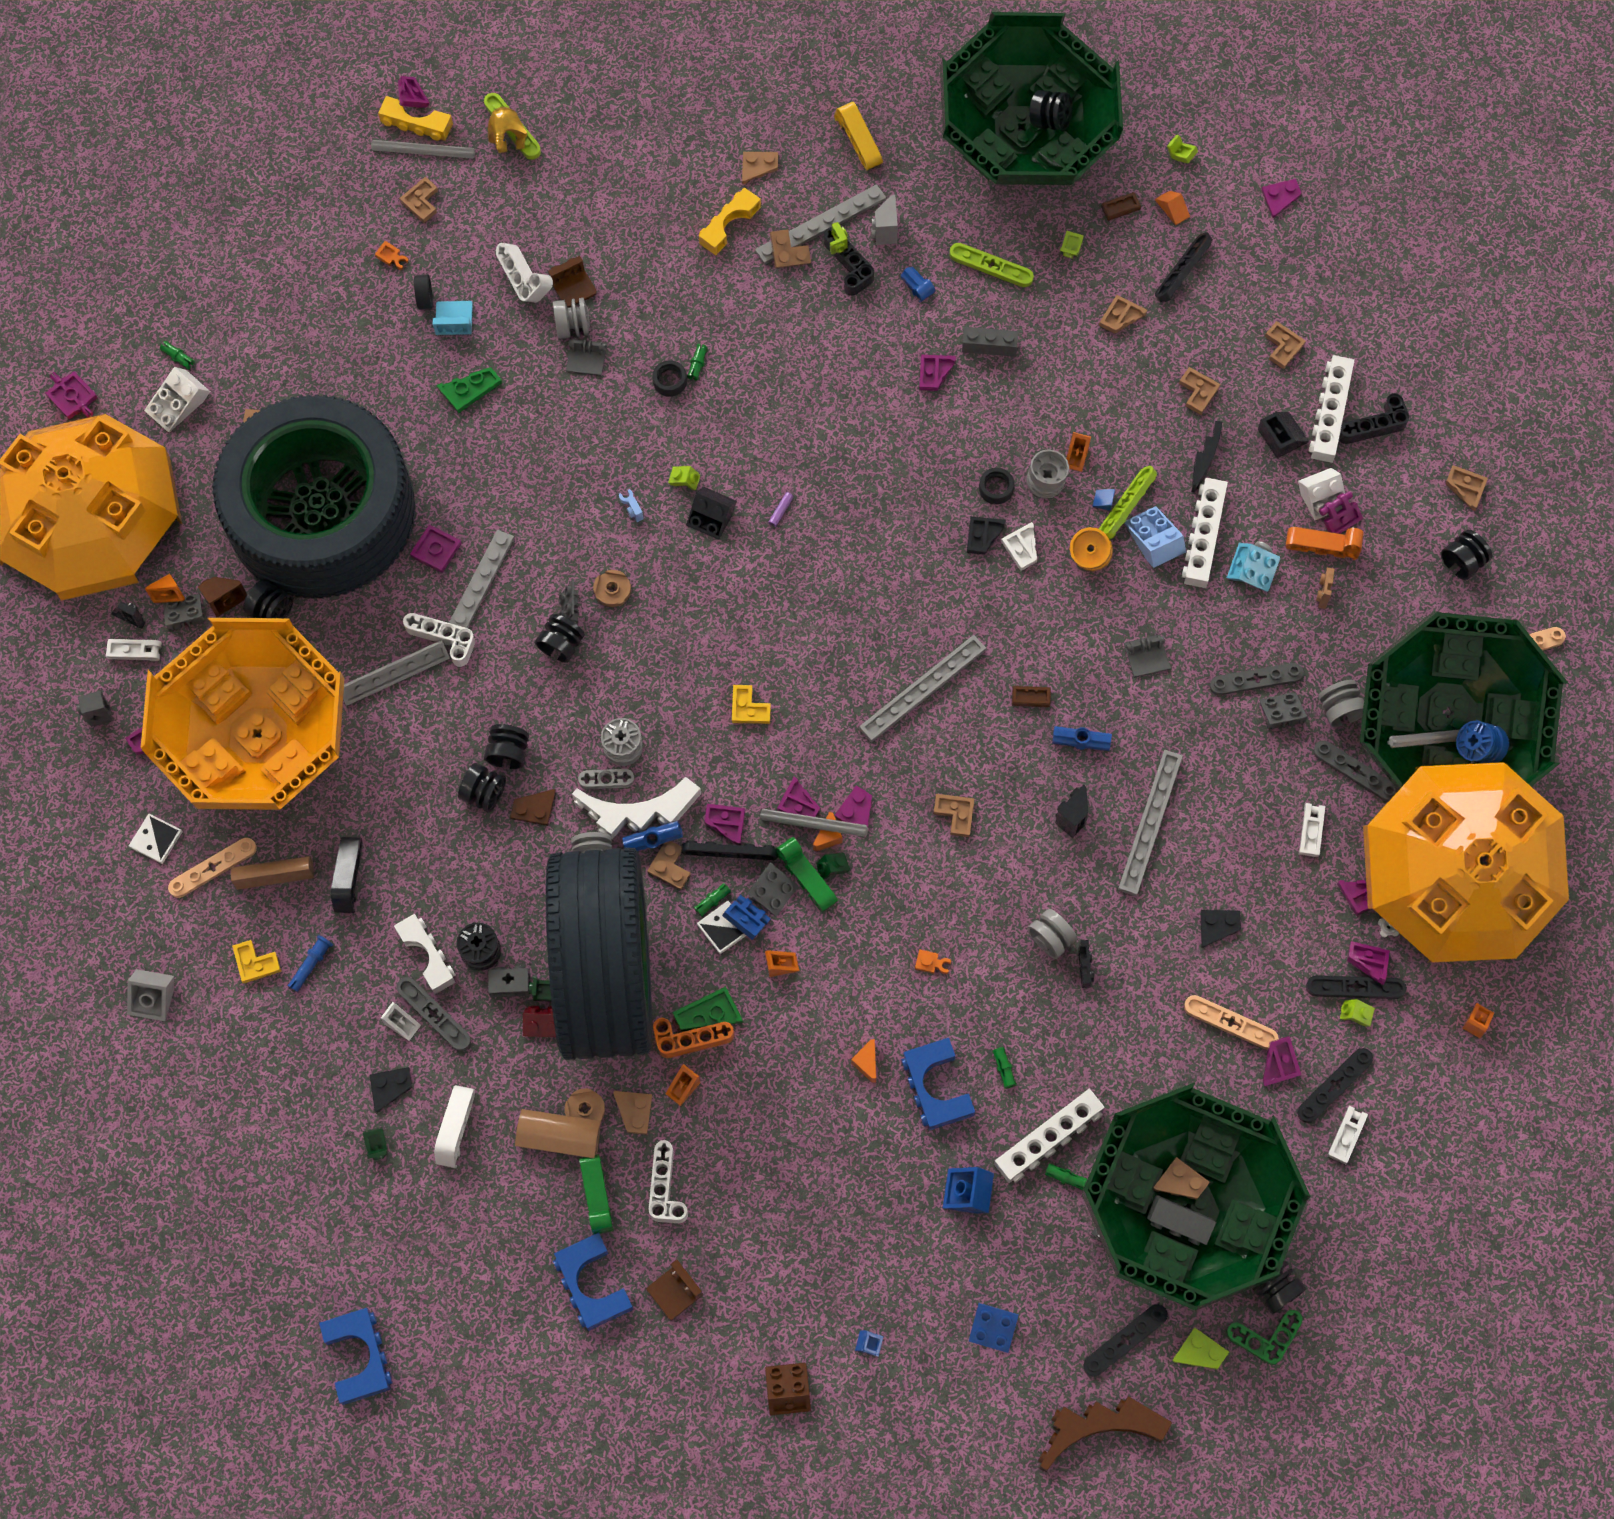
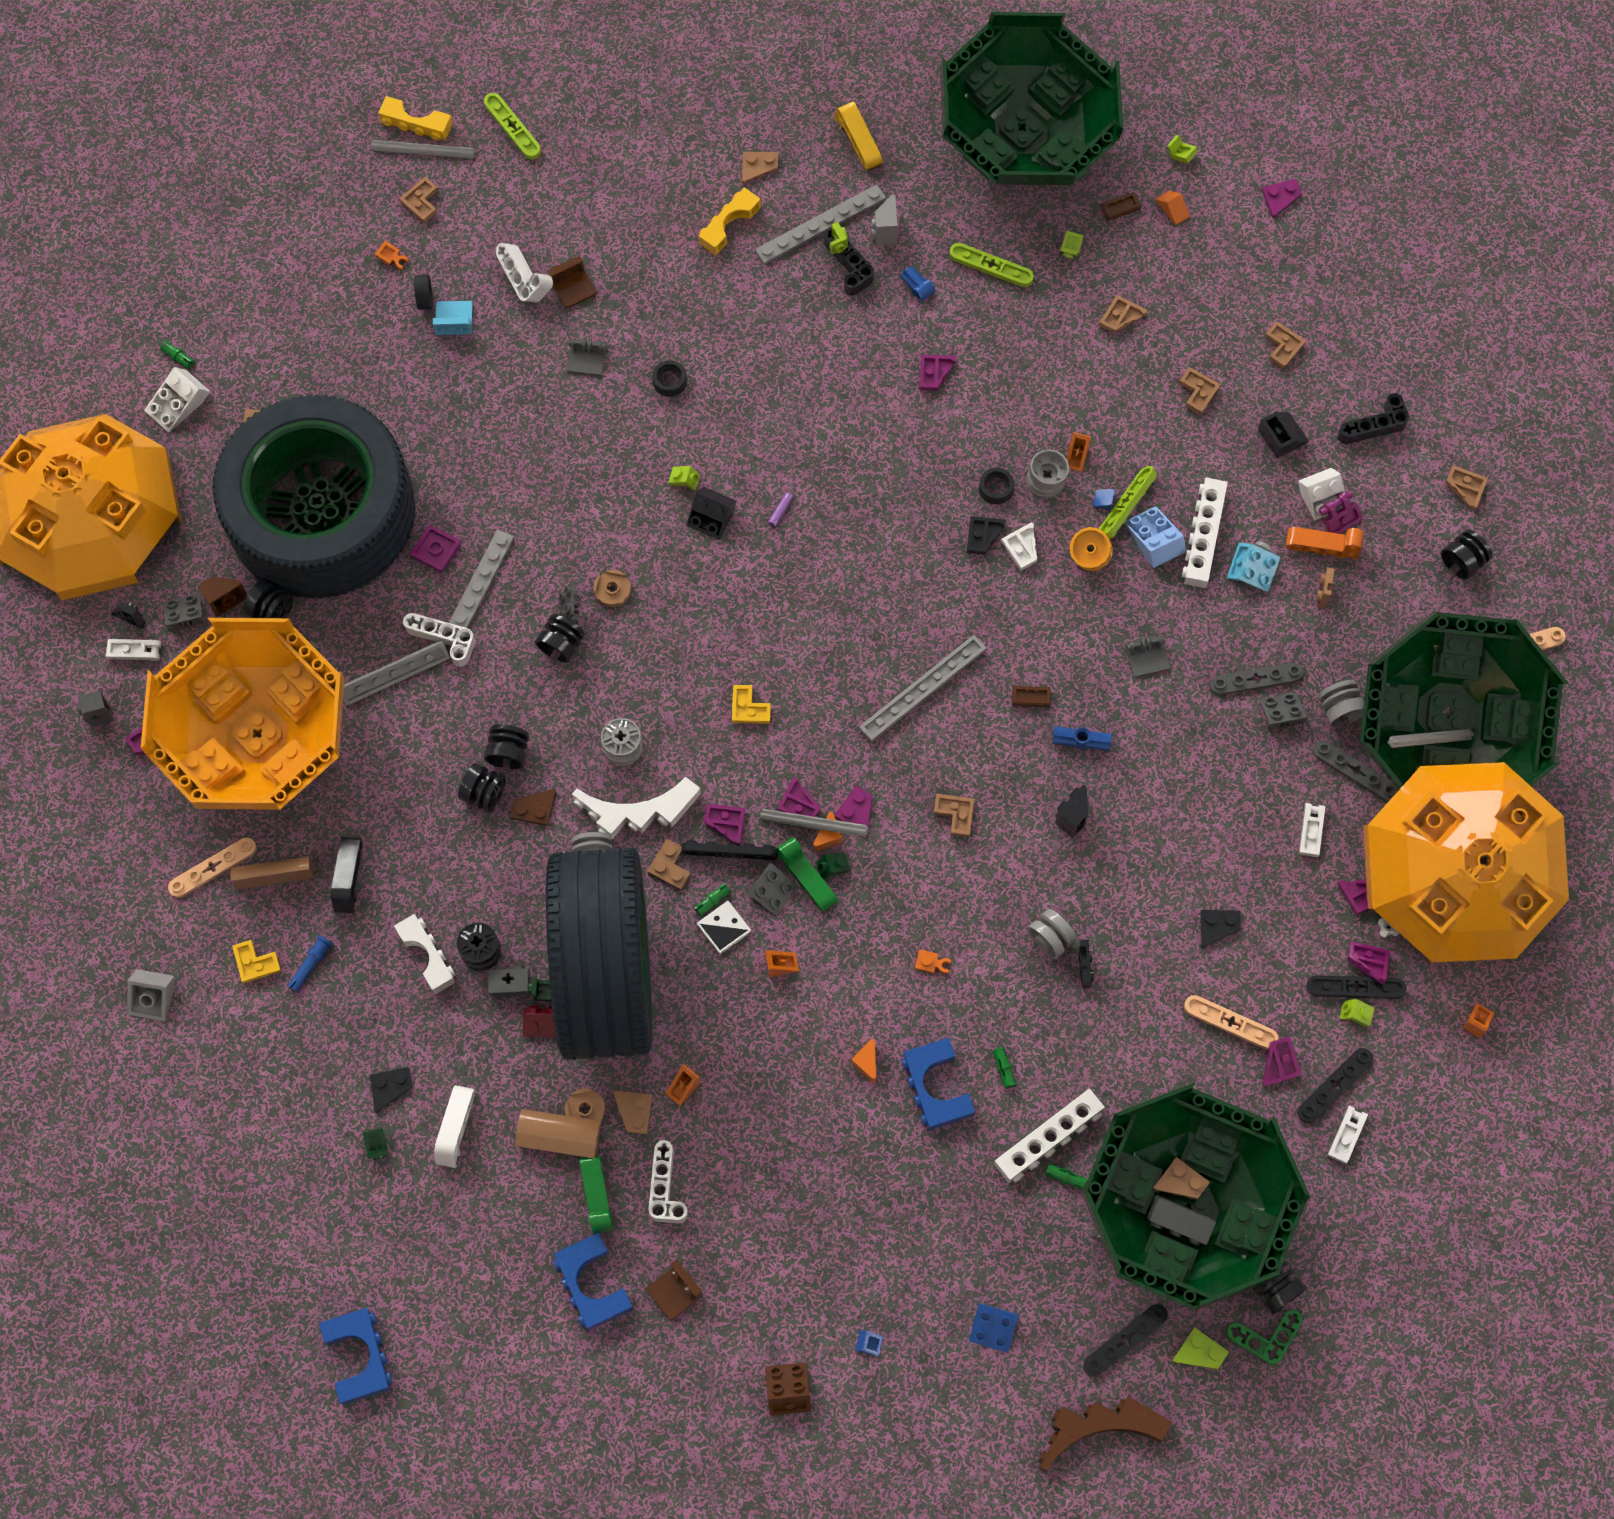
(71, 395): magenta plate -> none
(155, 838): tile -> none
(164, 590): orange slope -> none
(400, 1021): white slope -> none
(411, 93): magenta wing -> none
(420, 1001): dark grey piece -> none
(467, 390): green wing -> none
(504, 120): pearl gold piece -> none
(571, 318): light grey wheel -> none
(592, 784): light grey beam -> none
(633, 509): light blue plate -> none
(664, 834): blue piece -> none
(693, 1035): orange beam -> none
(697, 362): green pin -> none
(707, 1011): green wing -> none
(745, 921): blue plate -> none
(784, 254): medium nougat plate -> none
(968, 1190): blue slope -> none
(990, 341): dark grey brick -> none
(1051, 110): black wheel -> none
(1150, 823): light grey plate -> none
(1183, 267): black piece -> none
(1204, 459): black slope -> none
(1343, 368): white brick -> none
(1491, 744): blue wheel -> none

